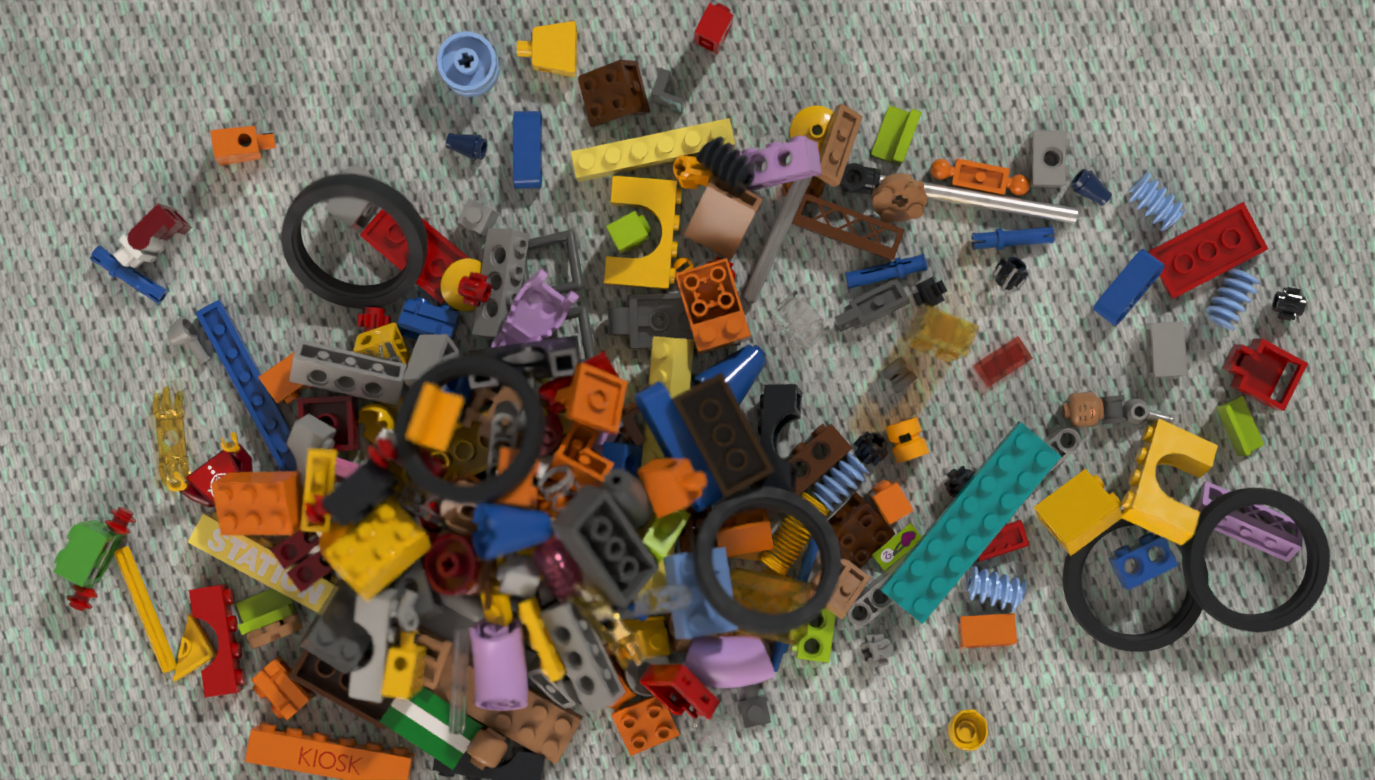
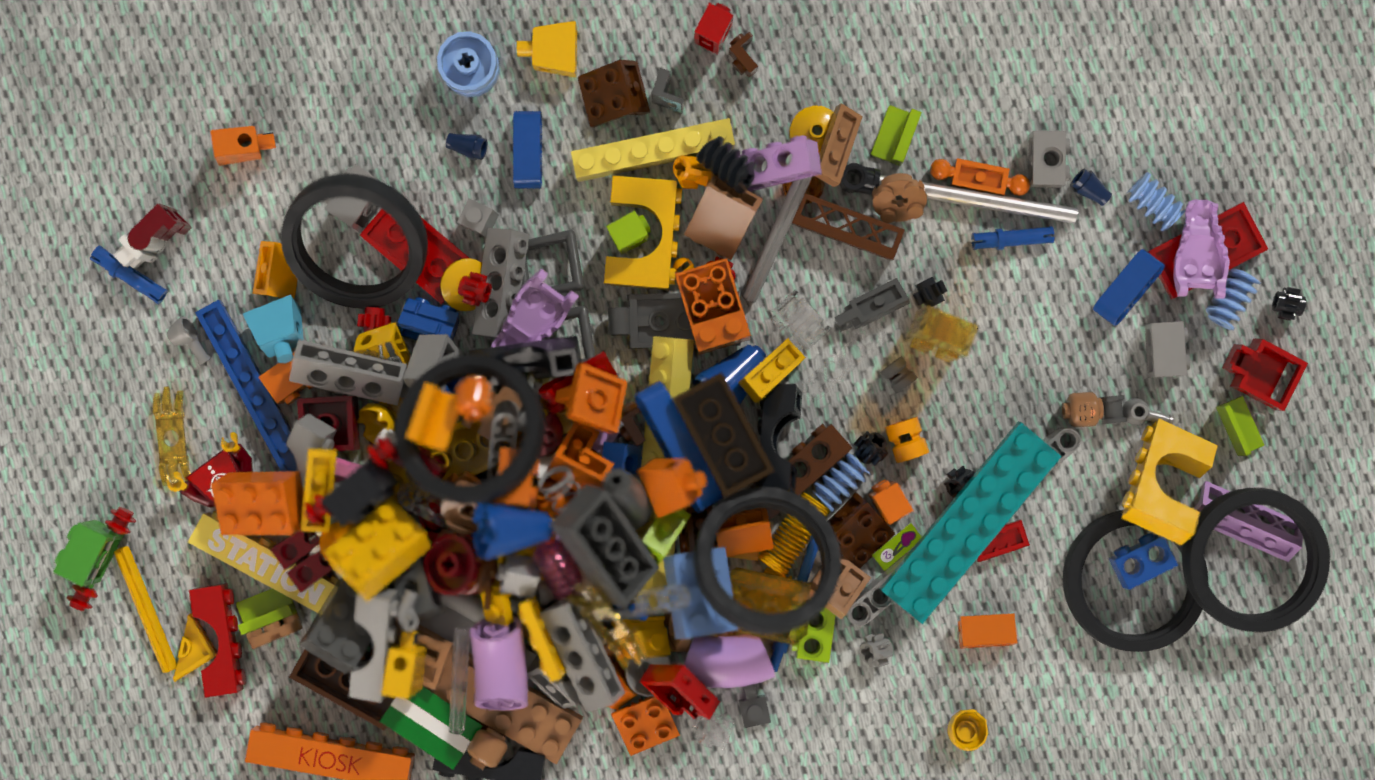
(272, 272): none -> light orange panel
(277, 327): none -> medium azure torso
(283, 692): orange brick -> none
(474, 398): none -> orange head
(742, 61): none -> reddish brown bracket
(771, 370): none -> yellow plate
(894, 269): blue pin -> none
(995, 588): light blue piece -> none
(1002, 361): clear red plate -> none
(1010, 273): black gear -> none
(1079, 511): yellow brick -> none
(1201, 255): none -> lavender animal

